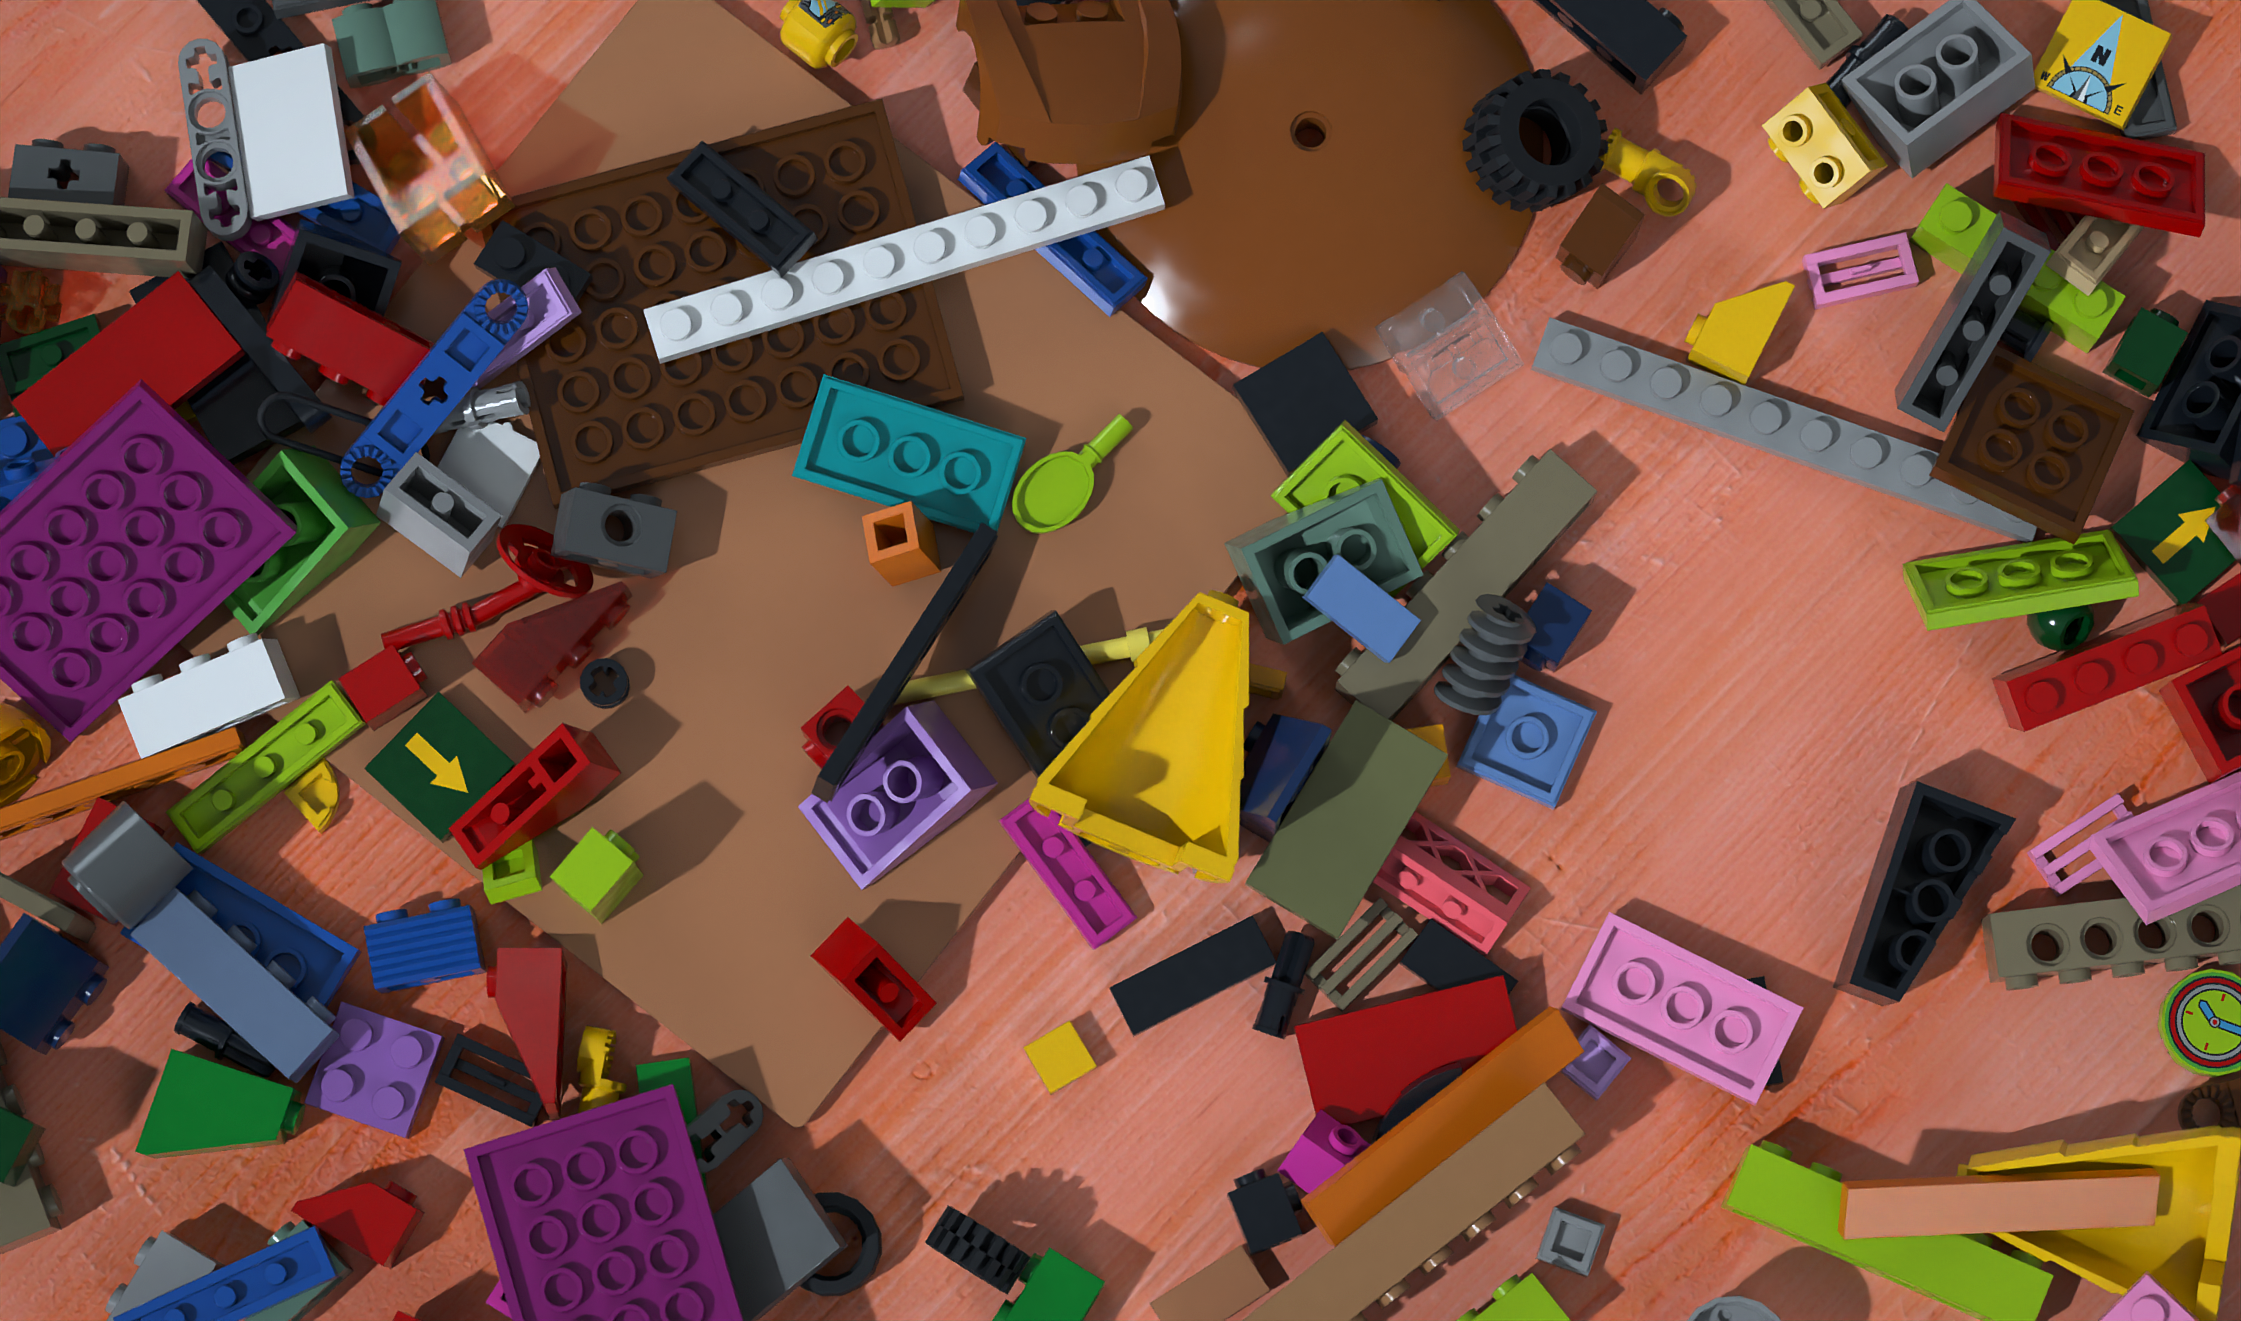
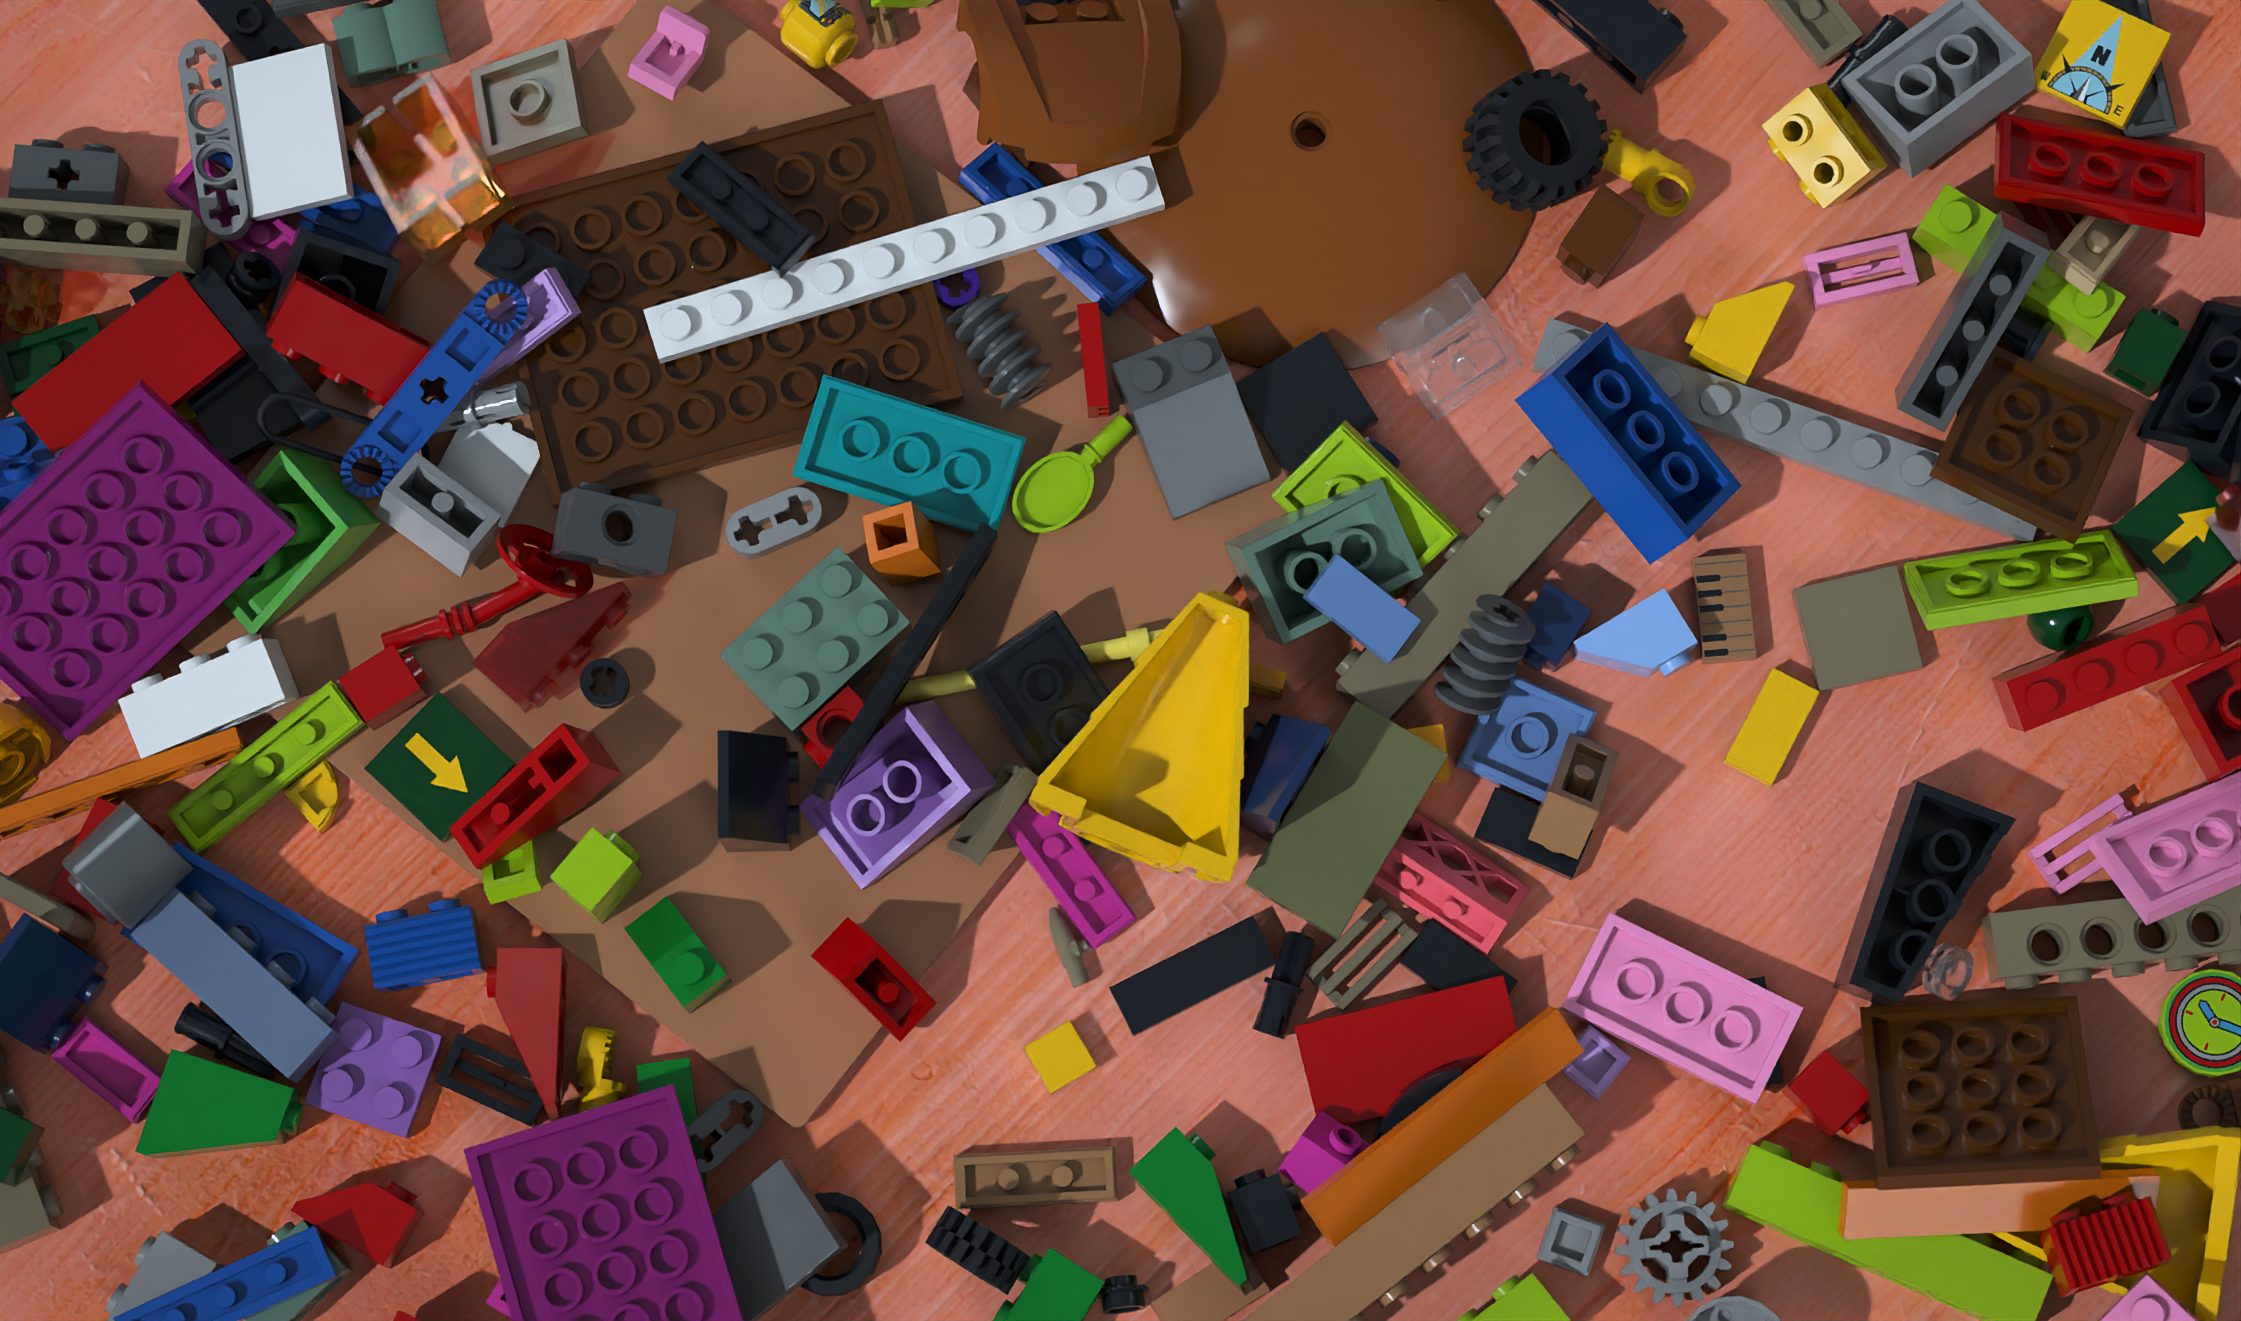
(109, 1069): none -> dark pink tile
(529, 102): none -> dark tan plate
(671, 53): none -> bright pink bracket
(677, 955): none -> green slope
(756, 792): none -> black slope
(768, 511): none -> light grey beam
(816, 641): none -> sand green brick
(954, 303): none -> dark purple bush
(992, 813): none -> dark tan tile
(1000, 349): none -> dark grey piece
(1035, 1178): none -> medium nougat tile
(1068, 949): none -> dark tan helmet
(1093, 360): none -> red tile
(1122, 1295): none -> black plate
(1190, 422): none -> dark grey slope
(1190, 1192): none -> green slope
(1507, 827): none -> black tile
(1573, 796): none -> medium nougat slope
(1628, 443): none -> blue brick
(1640, 639): none -> light blue slope
(1673, 1222): none -> light grey gear
(1723, 608): none -> medium nougat tile
(1771, 727): none -> yellow tile
(1829, 1095): none -> red brick
(1857, 629): none -> dark tan tile
(1947, 971): none -> clear tile
(1979, 1093): none -> reddish brown plate
(2104, 1245): none -> red brick

